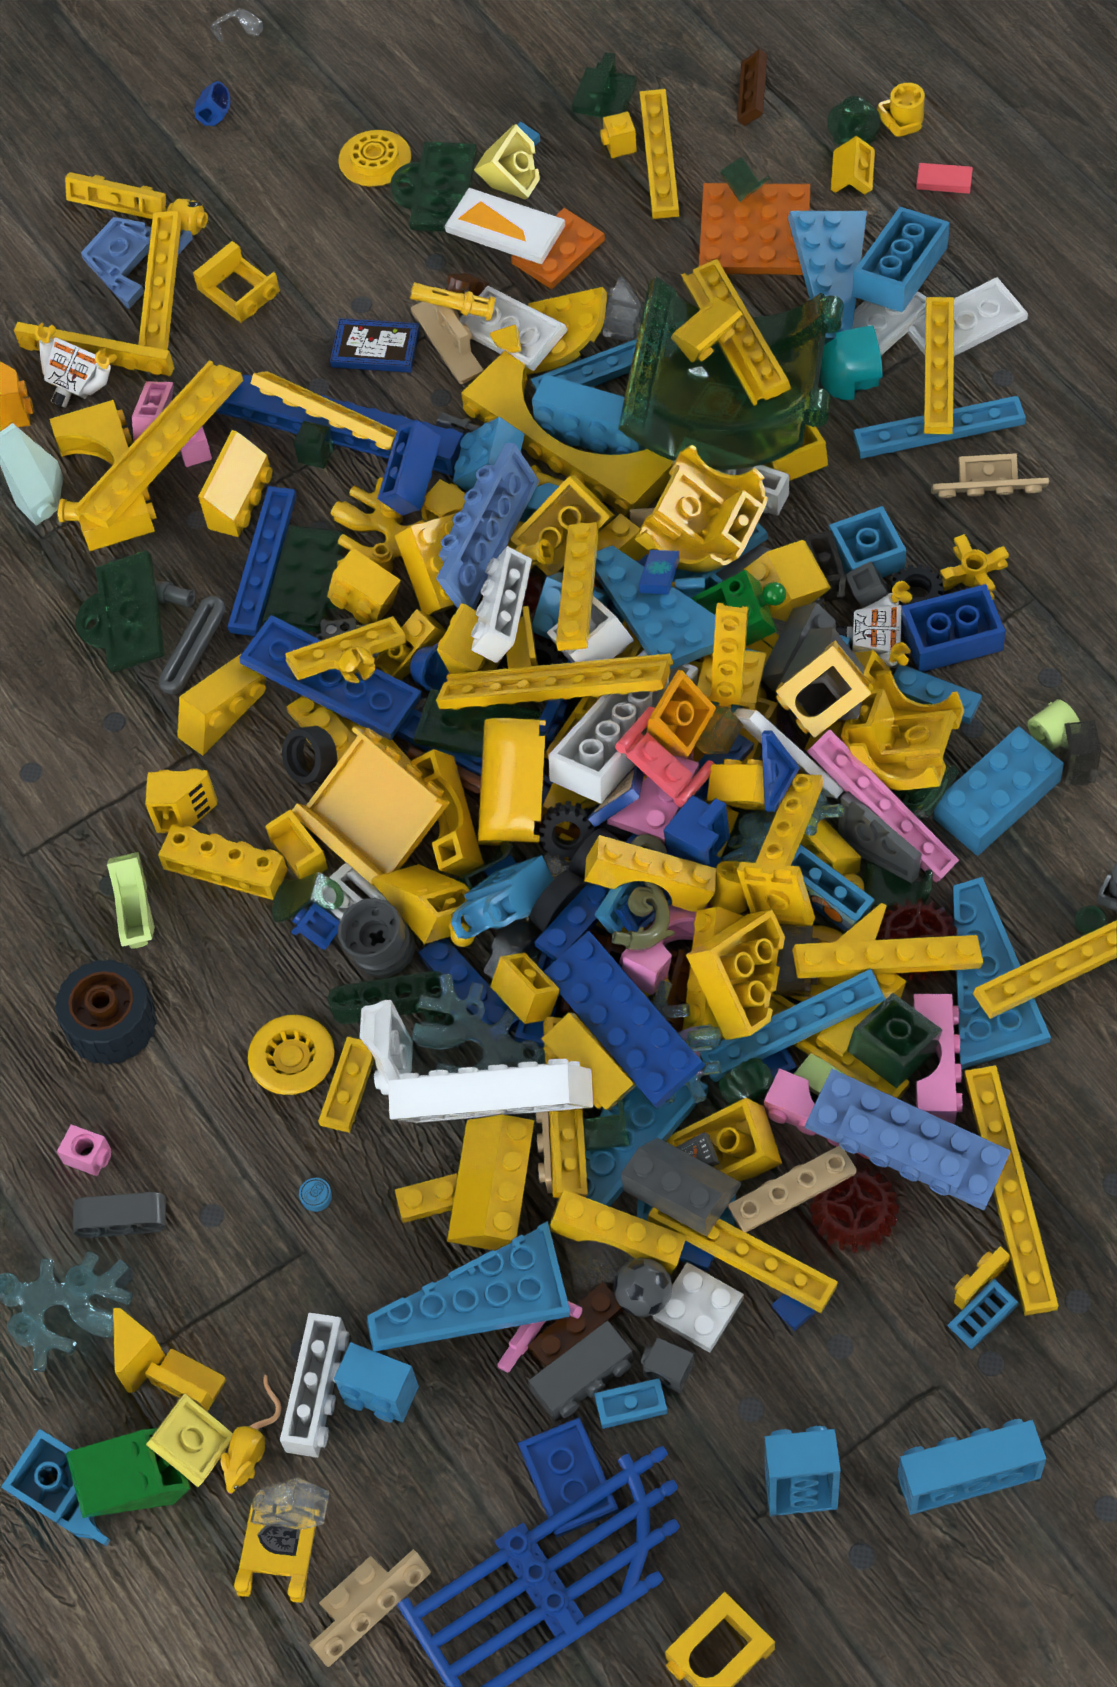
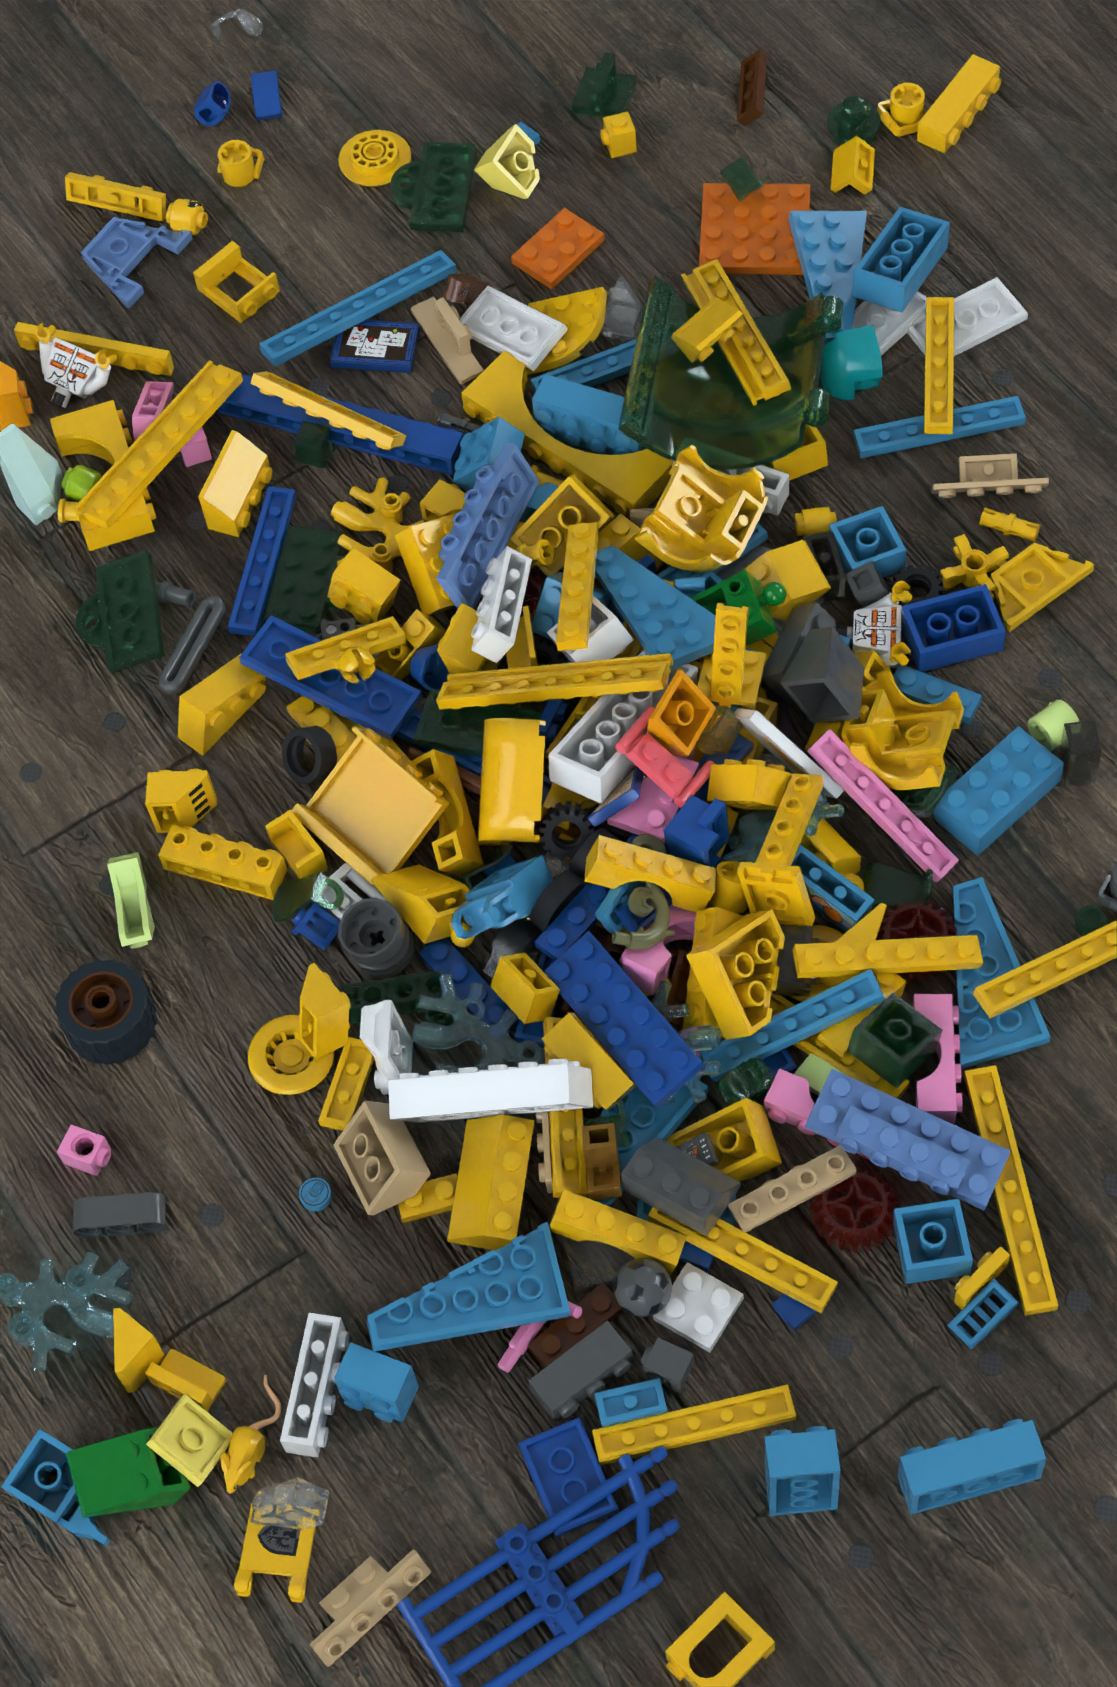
(79, 481): none -> lime head
(160, 279): yellow plate -> none
(237, 163): none -> yellow piece
(266, 95): none -> blue slope
(322, 1014): none -> yellow slope
(357, 308): none -> dark azure plate
(380, 1158): none -> tan slope
(409, 468): blue brick -> none
(466, 302): yellow pin -> none
(505, 225): white tile -> none
(507, 338): yellow tile -> none
(602, 1161): none -> pearl gold brick
(659, 154): yellow plate -> none
(659, 572): blue tile -> none
(694, 1424): none -> yellow tile
(778, 770): blue tile -> none
(814, 521): none -> yellow brick
(832, 656): yellow panel -> none
(877, 840): dark grey wing -> none
(932, 1241): none -> dark azure brick
(944, 178): coral tile -> none
(959, 104): none -> yellow brick
(1009, 524): none -> yellow pin
(1034, 581): none -> yellow wing

